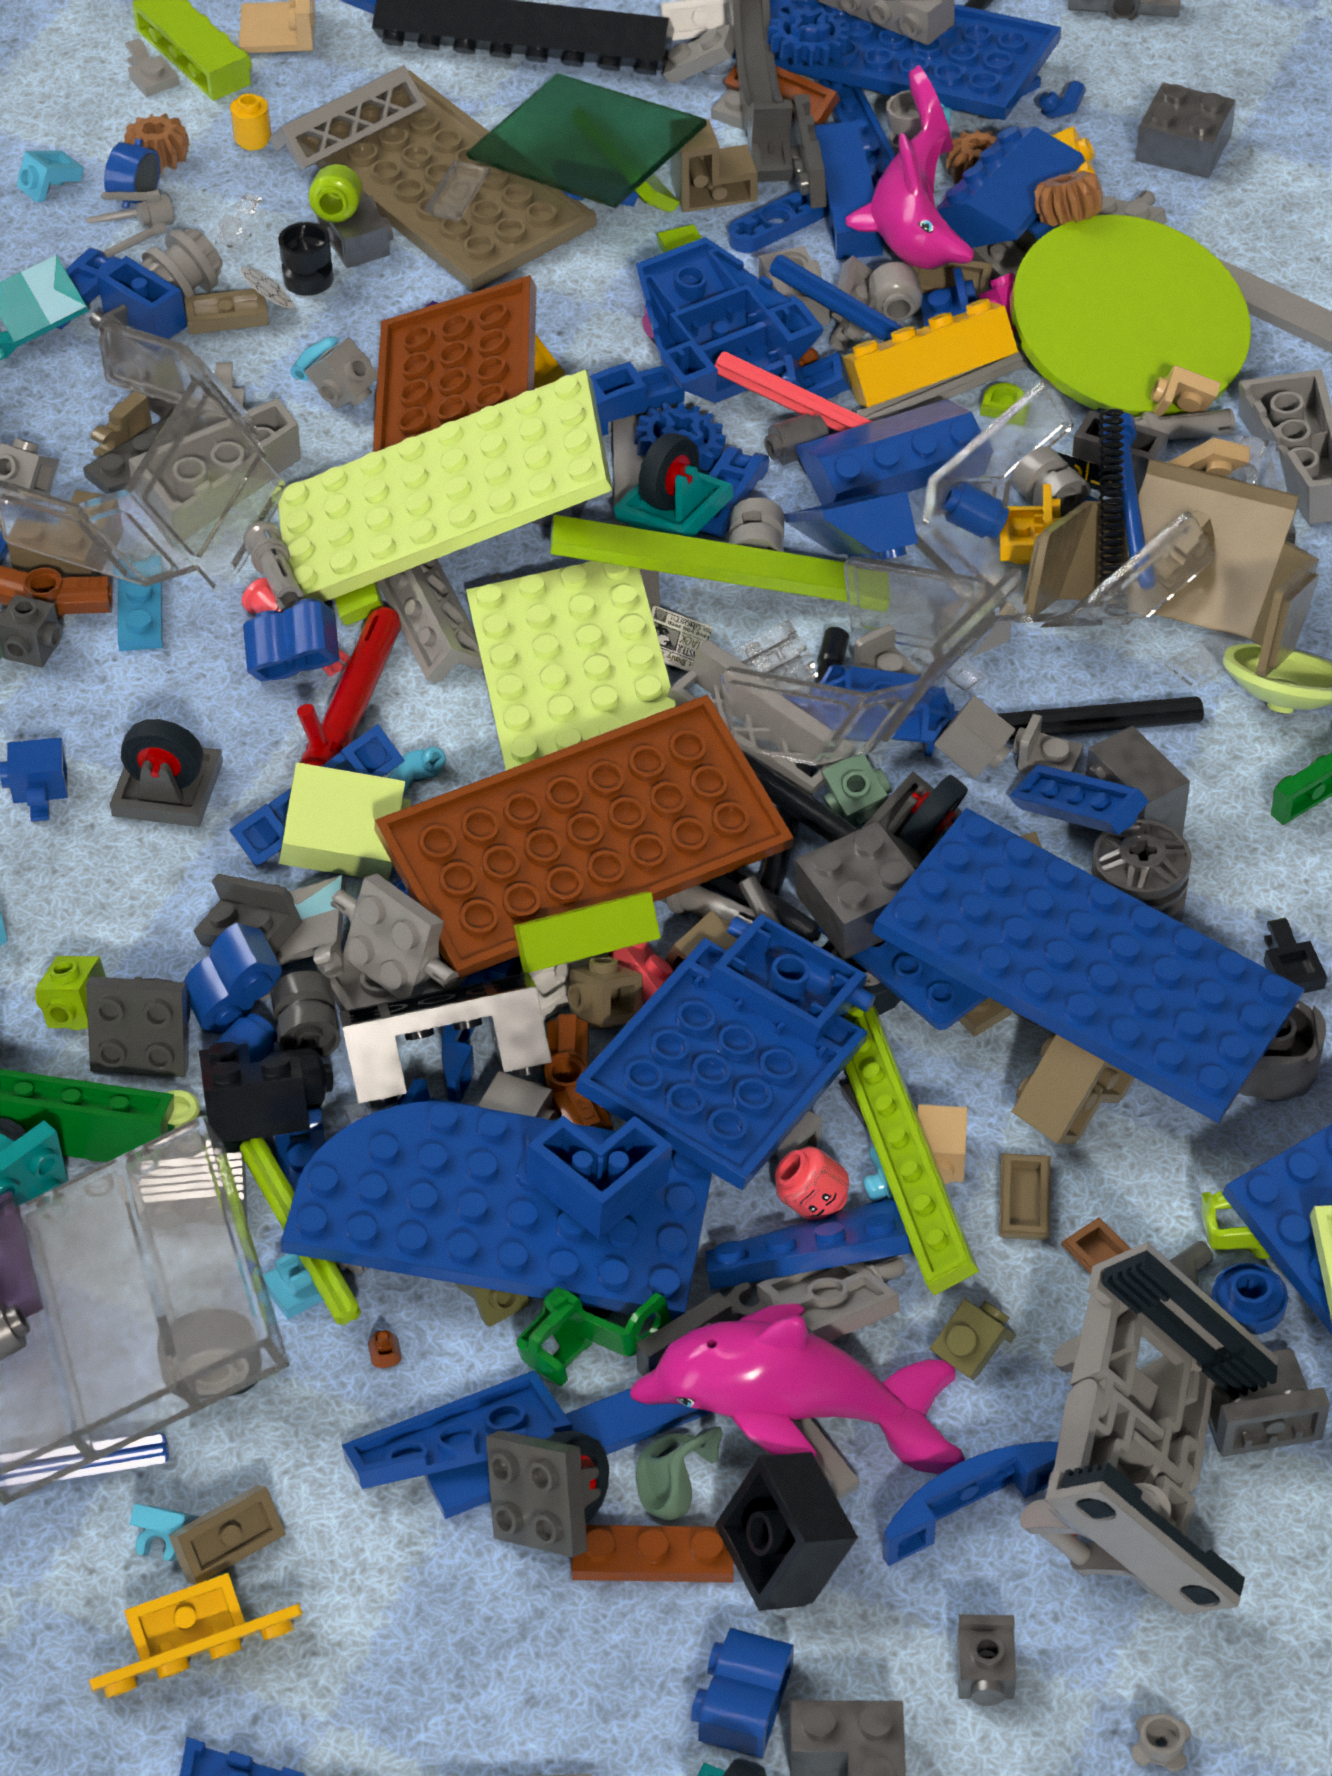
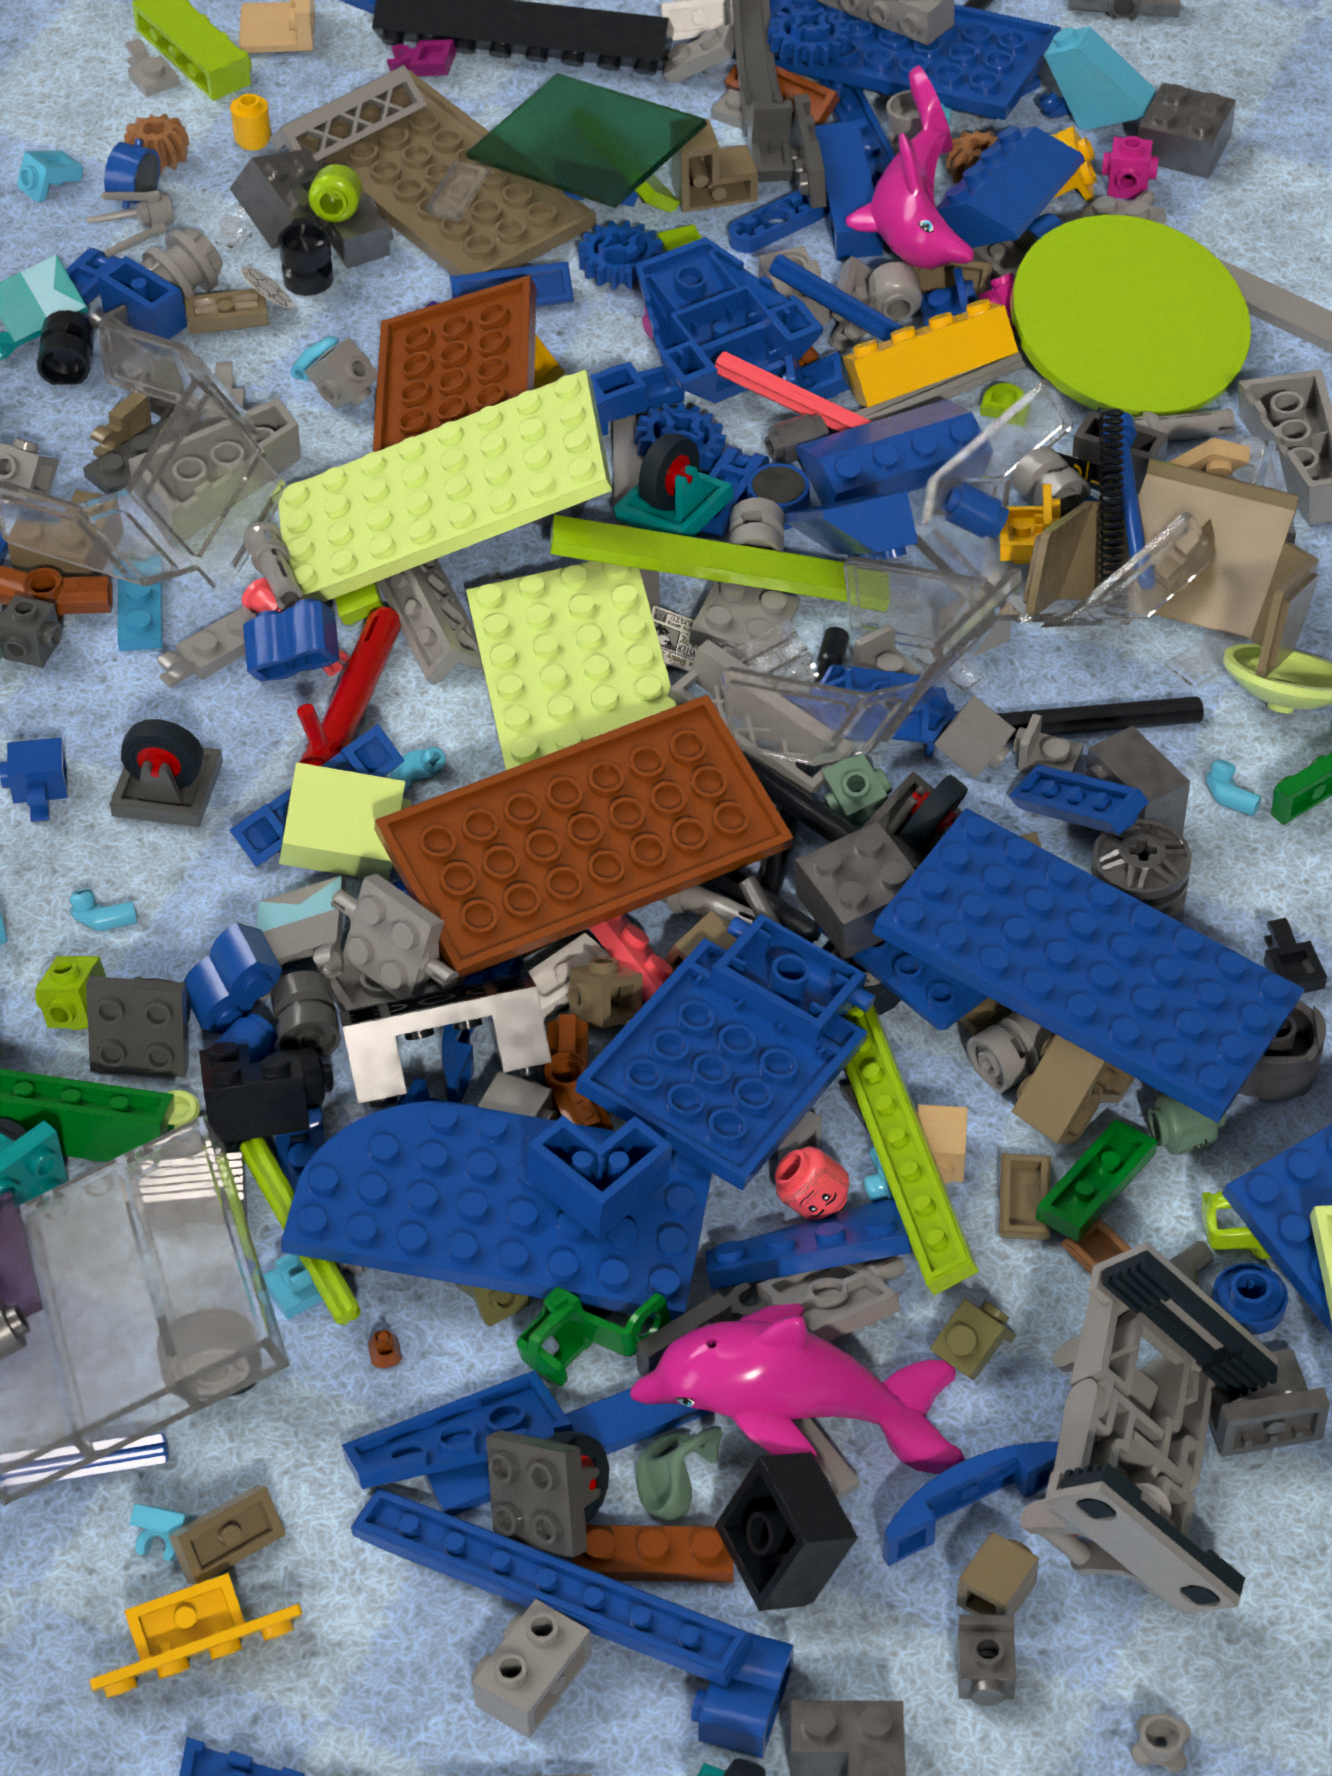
(65, 348): none -> black wheel
(97, 916): none -> medium azure arm
(207, 649): none -> light grey plate
(251, 904): dark grey bracket -> none
(276, 191): none -> flat silver brick
(427, 59): none -> magenta plate
(526, 1574): none -> blue tile
(531, 1667): none -> light grey brick
(551, 280): none -> blue tile
(587, 931): lime tile -> none
(615, 251): none -> blue gear
(740, 613): none -> light grey plate
(783, 485): none -> pearl dark grey piece
(998, 1577): none -> dark tan brick
(1007, 1051): none -> light grey wheel
(1068, 198): medium nougat gear -> none
(1096, 79): none -> medium azure slope
(1096, 1180): none -> green plate
(1129, 167): none -> dark pink brick
(1181, 1127): none -> sand green head
(1186, 389): tan bracket -> none
(1227, 793): none -> medium azure arm

